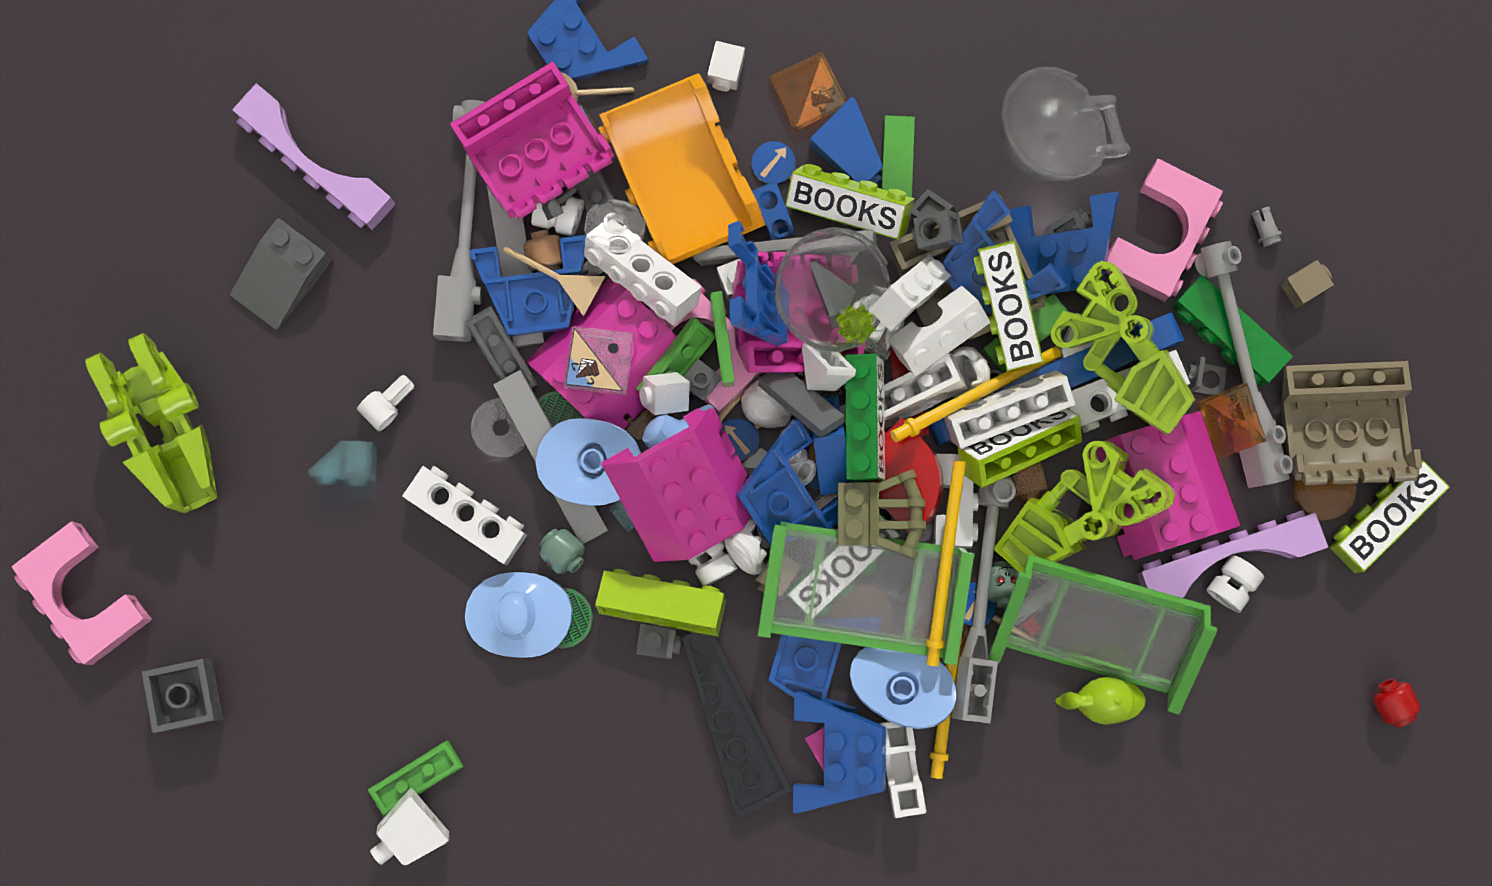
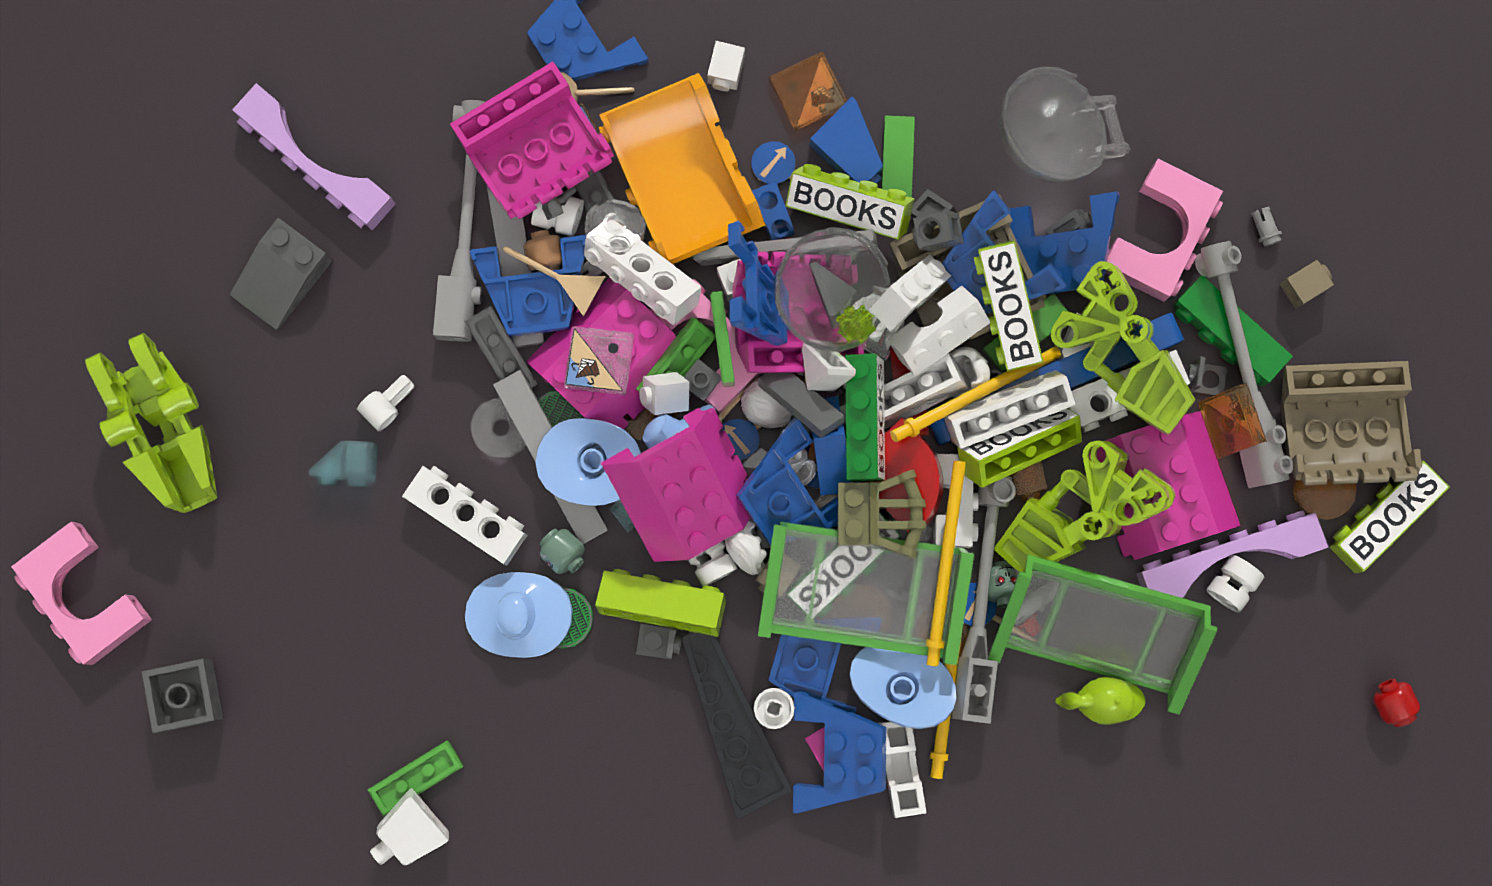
(774, 708): none -> white wheel

